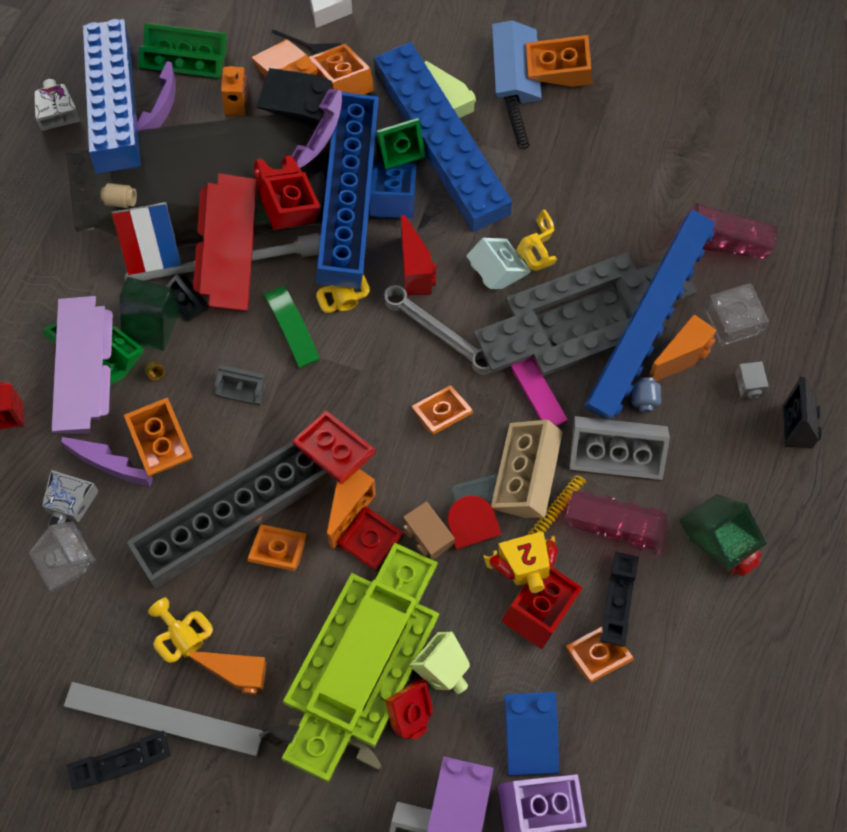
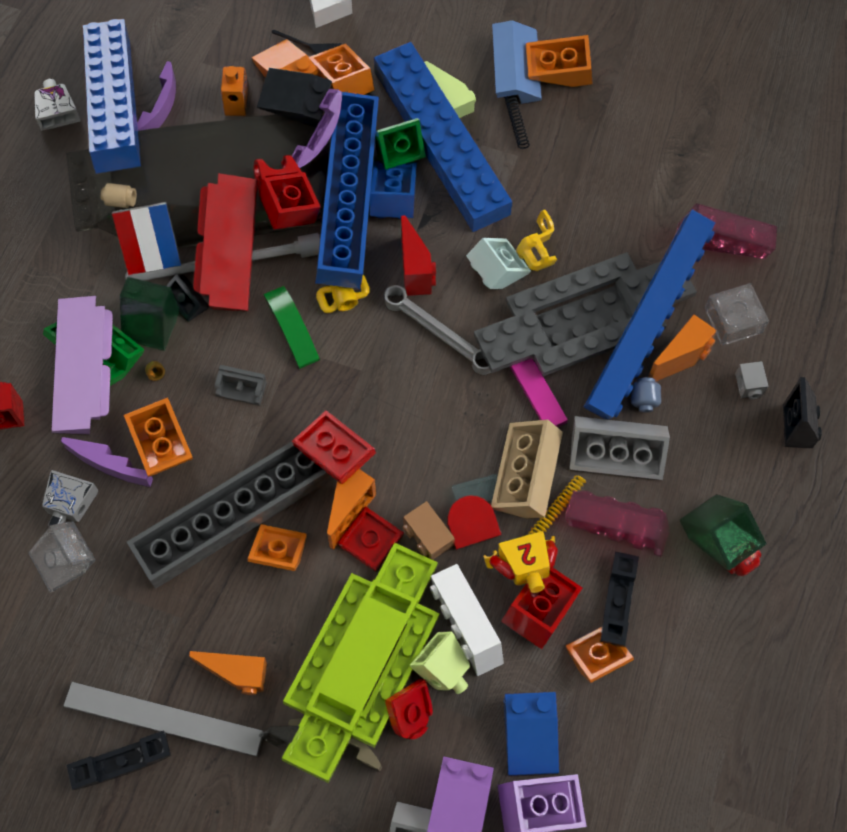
(179, 632): yellow piece -> none
(187, 49): green slope -> none
(441, 410): orange slope -> none
(467, 619): none -> white wedge

